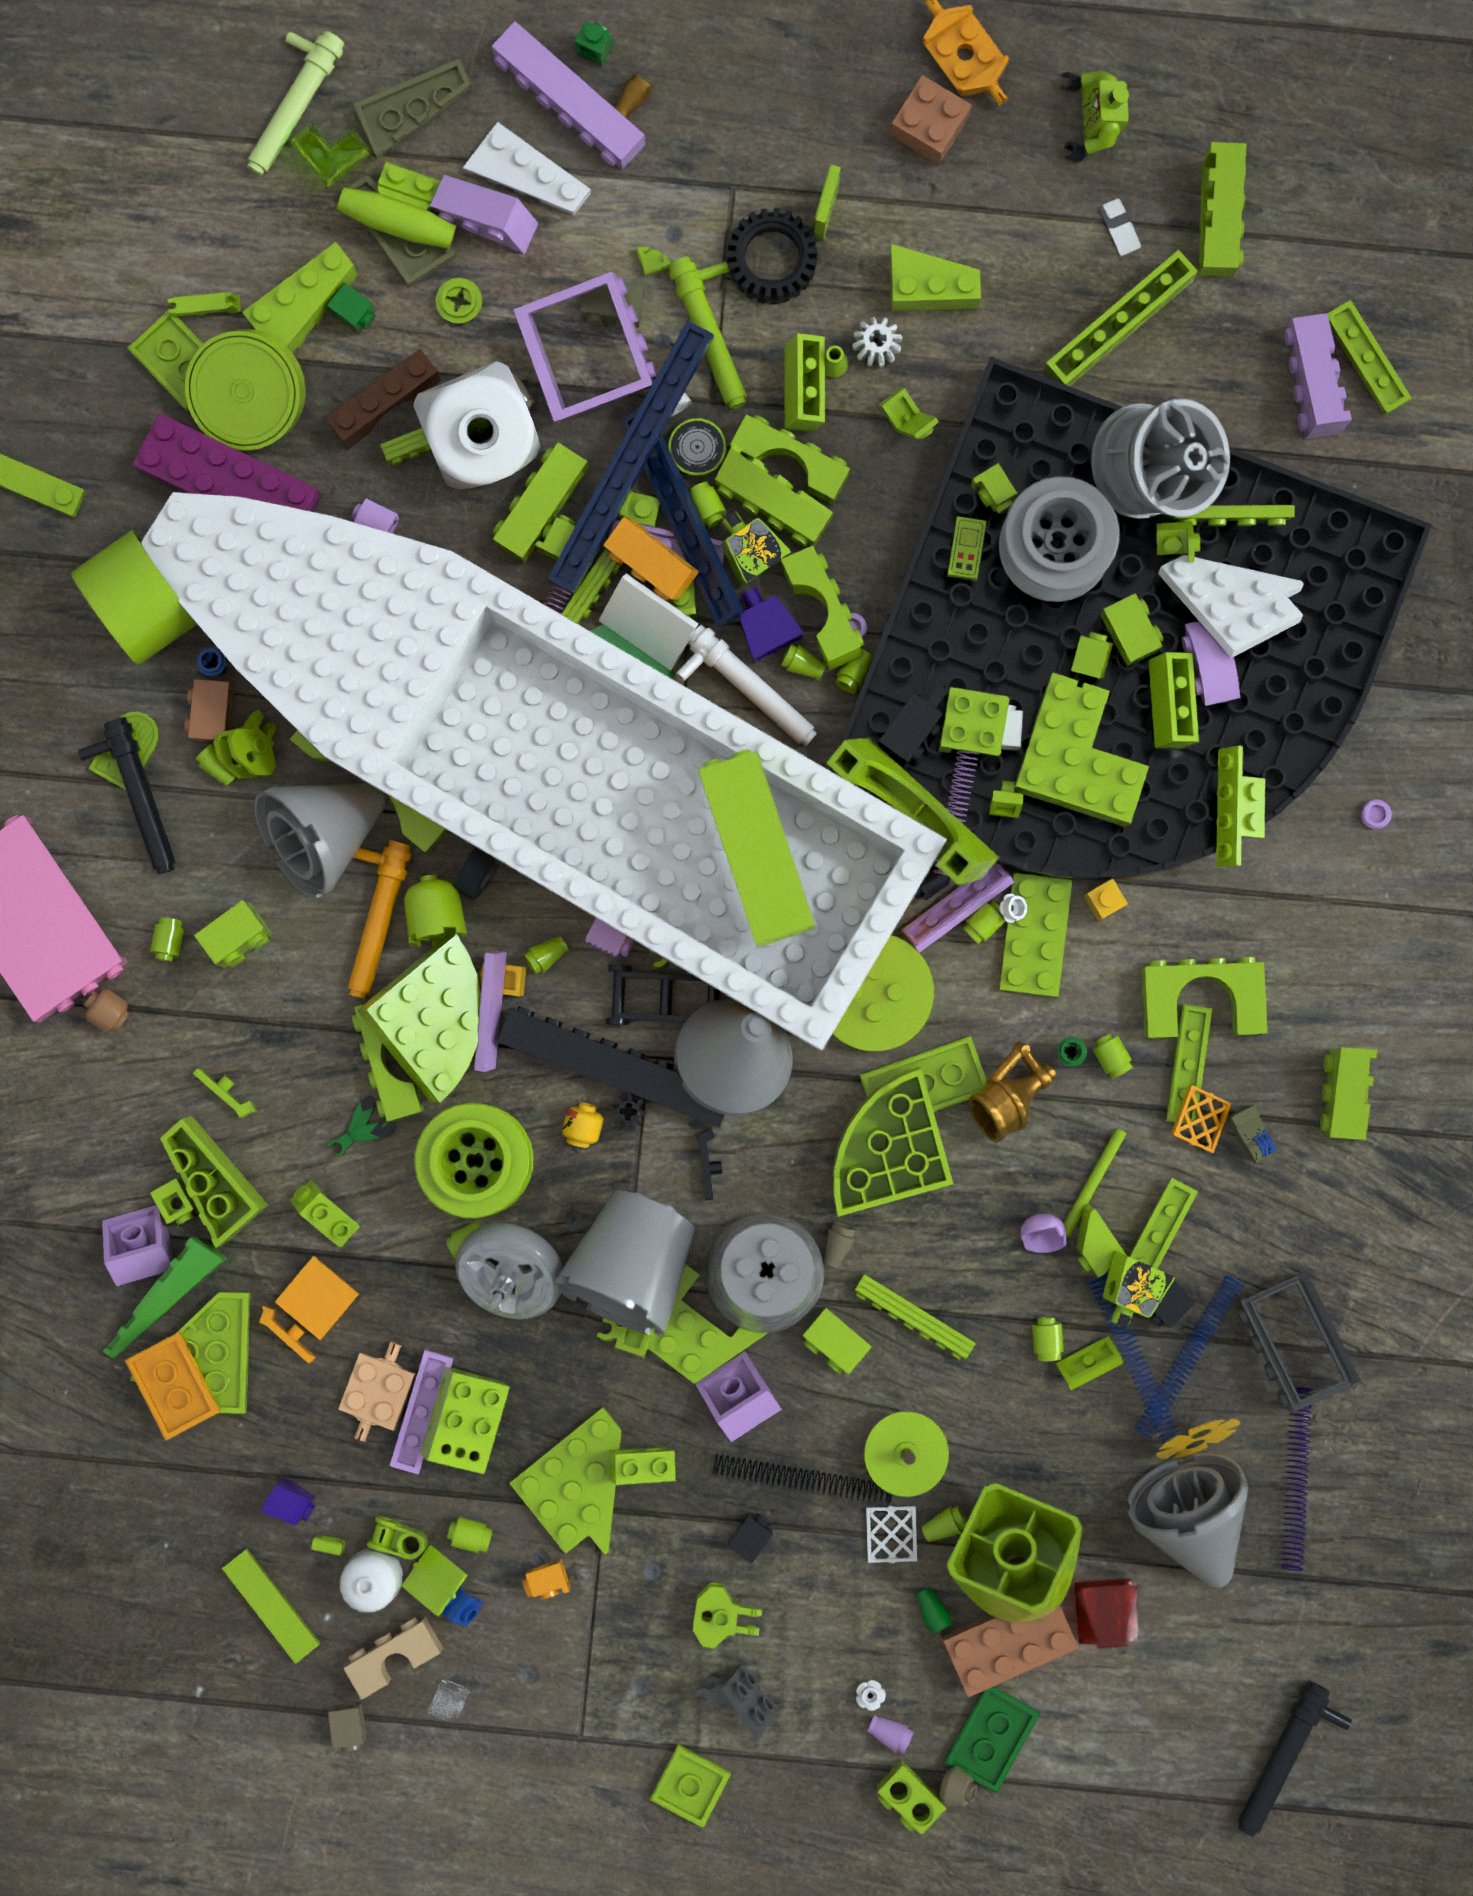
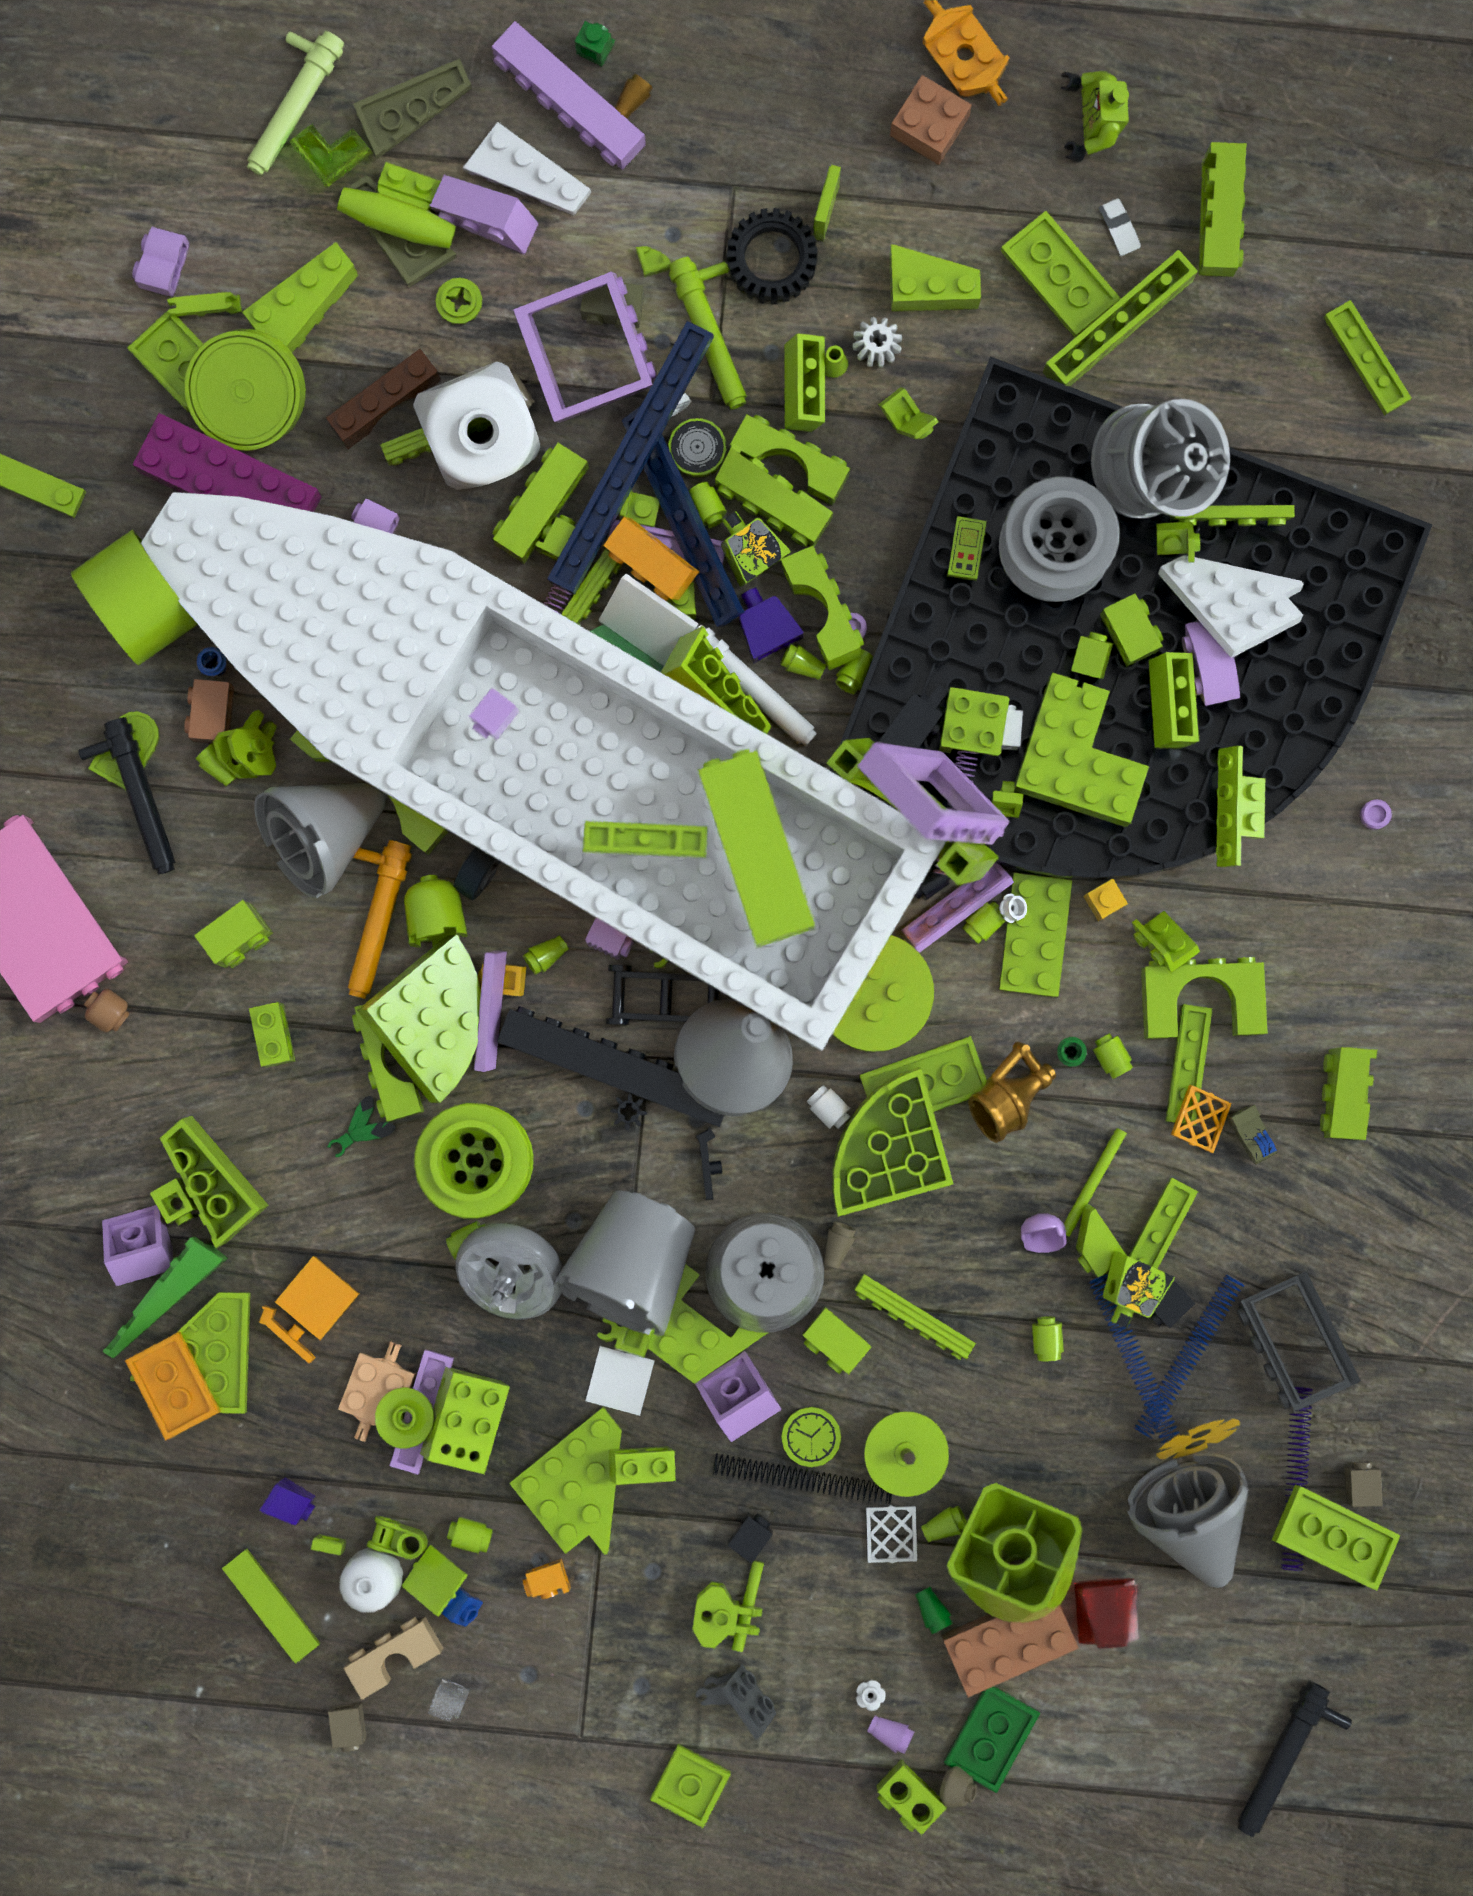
(161, 261): none -> lavender brick
(167, 939): lime brick -> none
(222, 1088): lime piece -> none
(272, 1034): none -> lime brick
(323, 1213): lime bracket -> none
(352, 309): green brick -> none
(390, 1419): none -> lime dish
(493, 715): none -> lavender brick
(582, 1125): yellow head -> none
(619, 1380): none -> white sticker
(645, 839): none -> lime plate
(703, 672): none -> lime wedge
(749, 1599): none -> lime bar
(811, 1436): none -> lime tile
(829, 1107): none -> white brick
(895, 775): none -> lavender window
(995, 489): lime brick -> none
(1060, 274): none -> lime plate
(1089, 1363): lime plate -> none
(1166, 941): none -> lime bracket
(1316, 377): lavender wedge -> none
(1336, 1537): none -> lime plate
(1363, 1485): none -> dark tan brick

